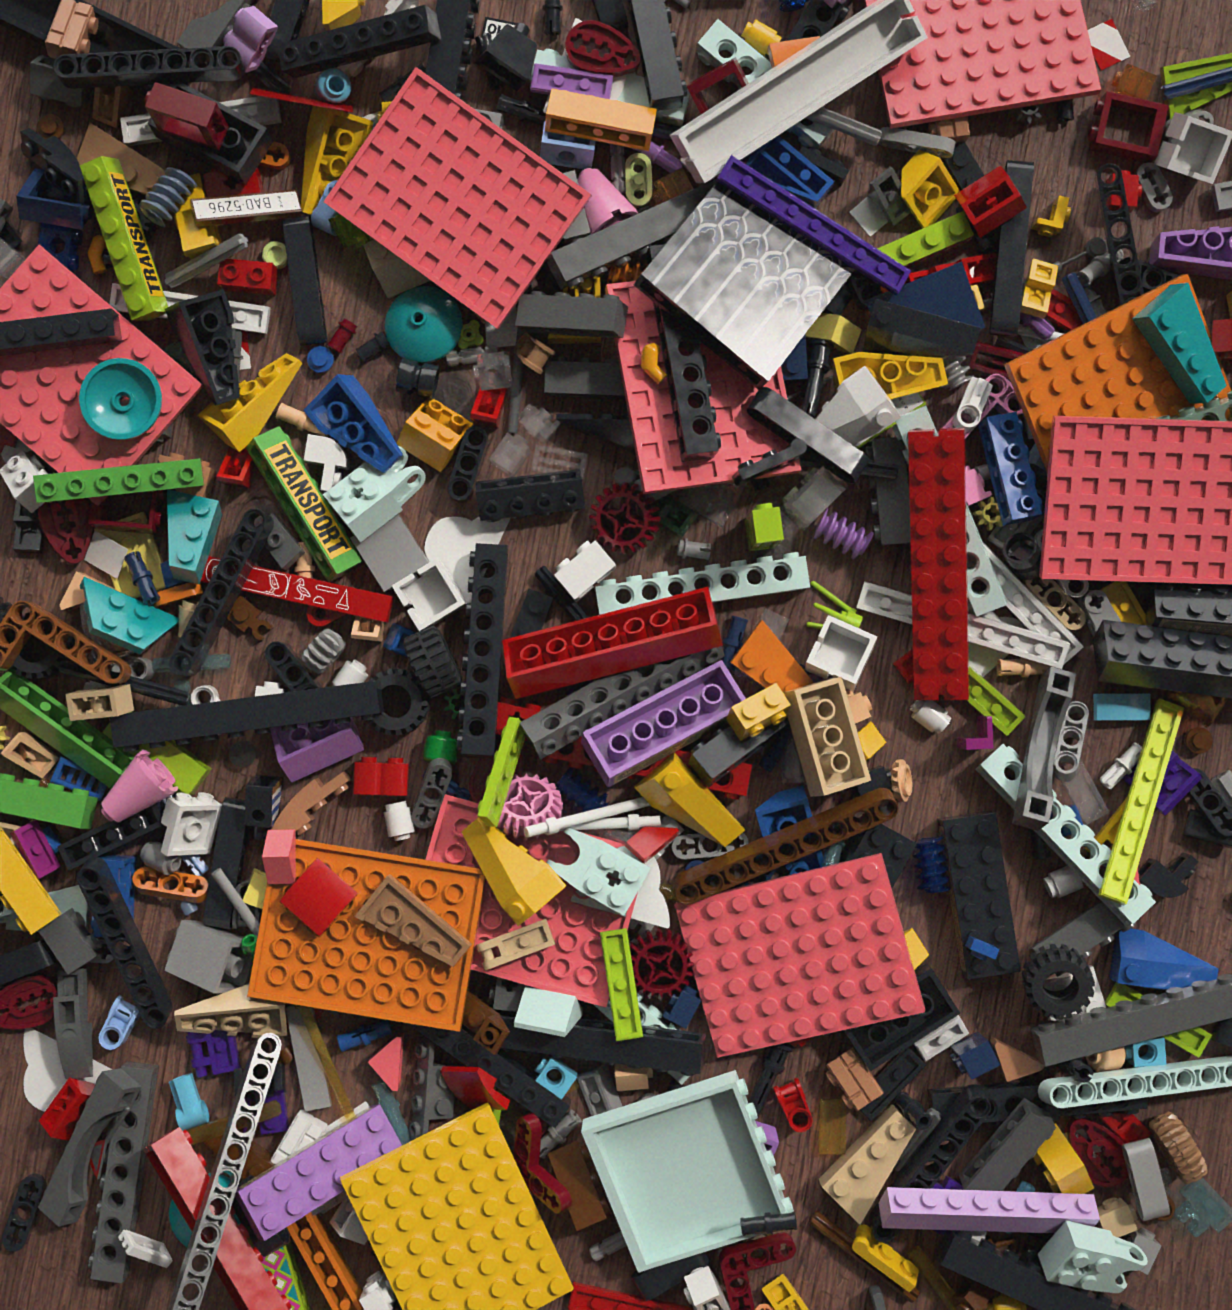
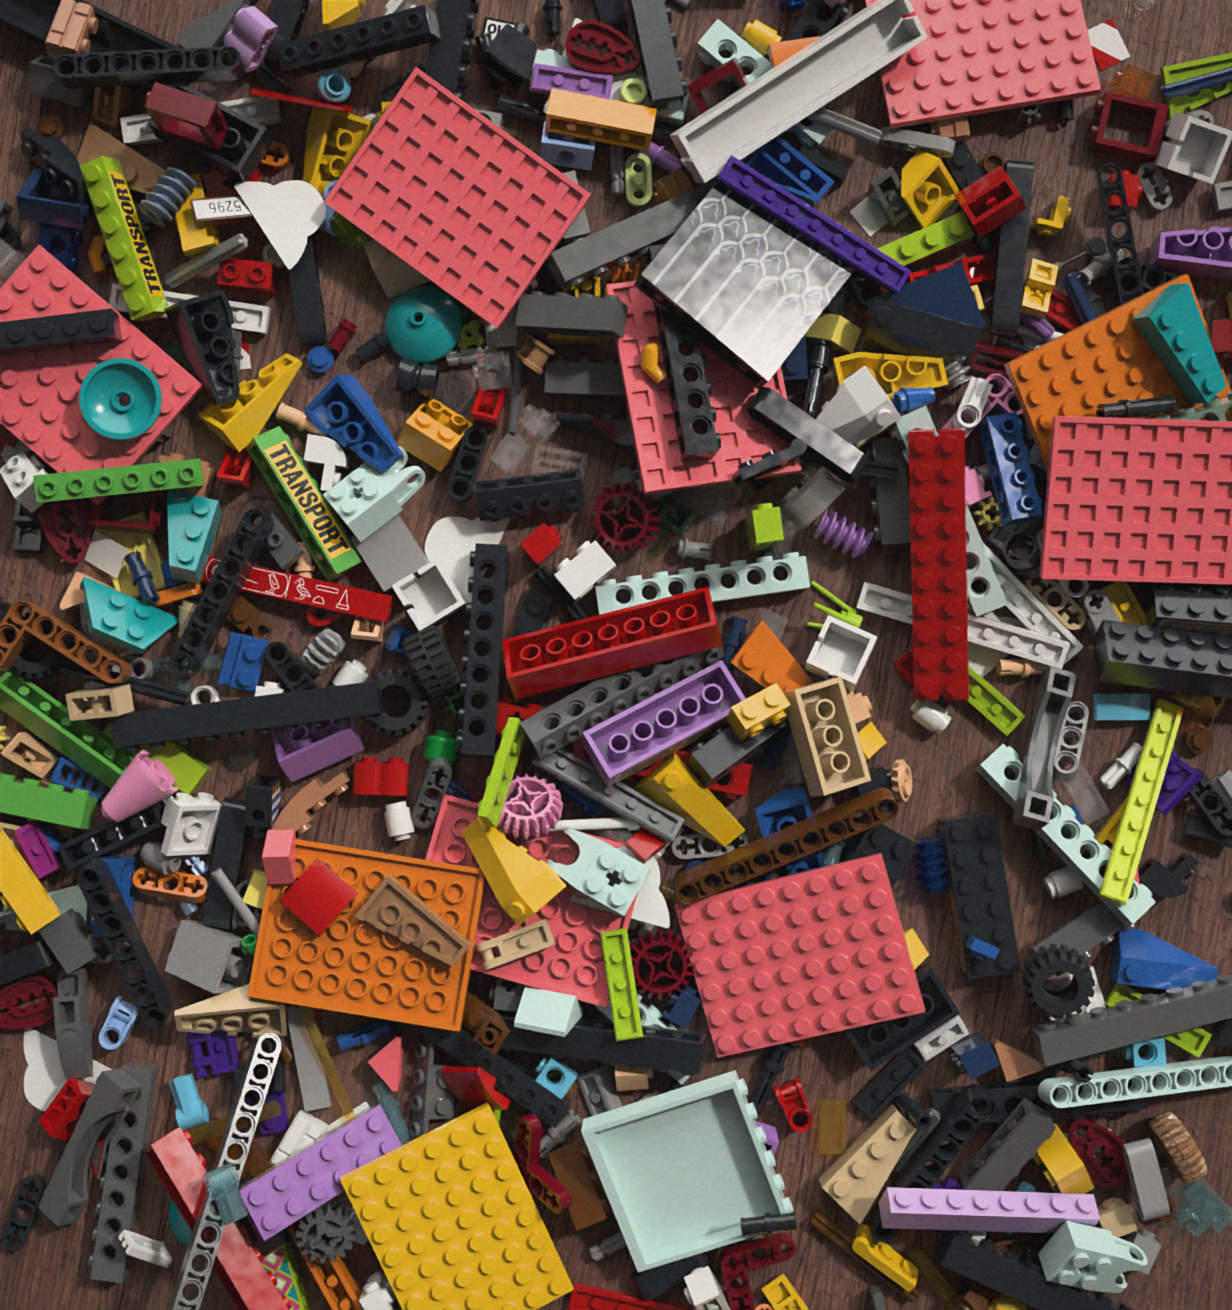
(223, 1187): none -> clear light blue piece
(242, 661): none -> blue plate
(285, 214): none -> white sticker
(328, 1230): none -> dark grey gear
(542, 544): none -> red brick
(553, 825): white bar -> none
(607, 204): bright pink cone -> none
(616, 797): none -> dark grey tile
(633, 91): none -> yellowish green tile
(854, 1079): nougat brick -> none
(910, 399): none -> blue cone
(984, 734): magenta panel -> none
(991, 161): none -> reddish brown plate
(1107, 1060): light nougat head -> none
(1126, 1127): red tile -> none
(1141, 407): none -> black pin

